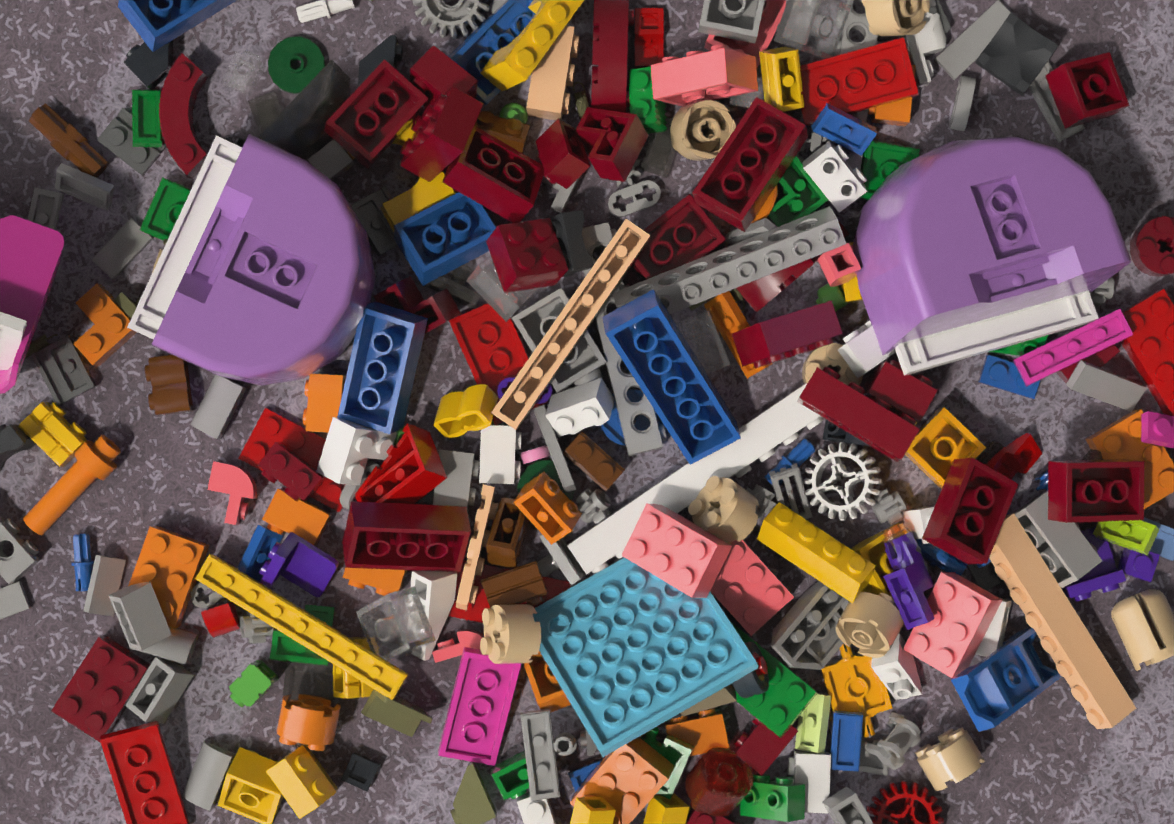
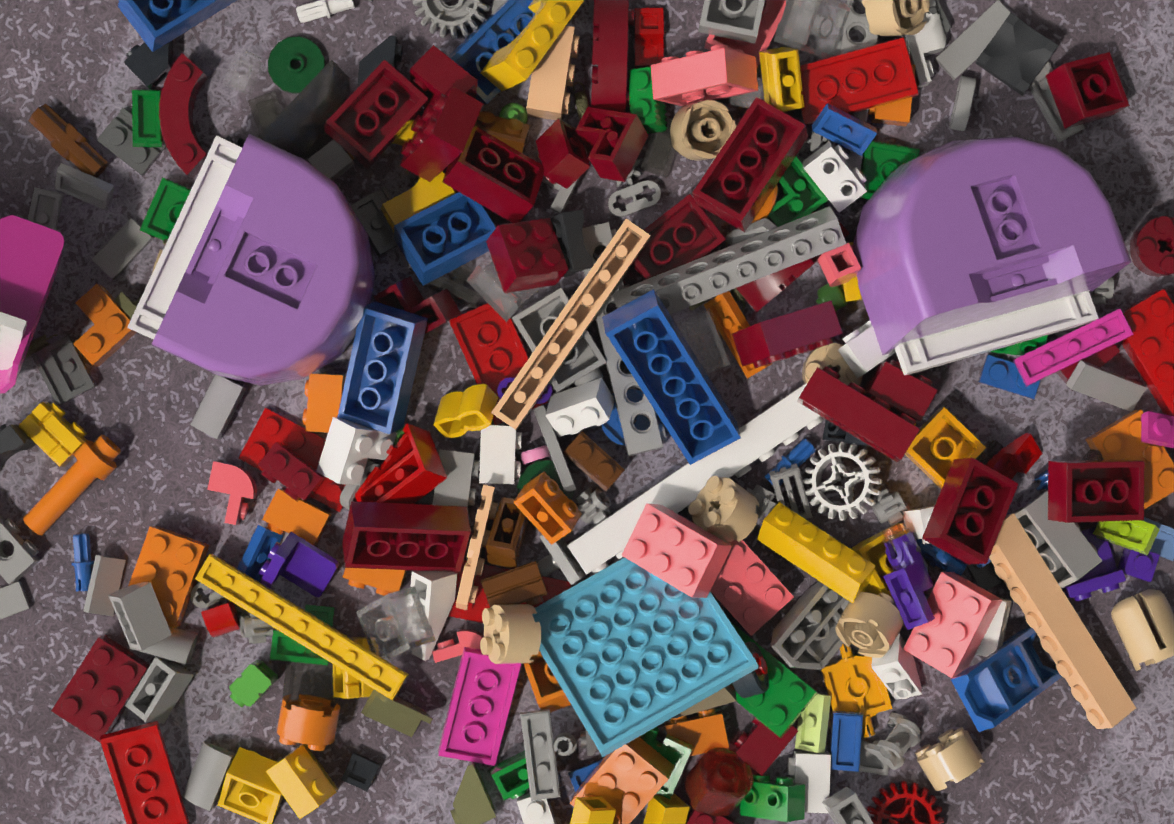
(170, 385): reddish brown brick -> none

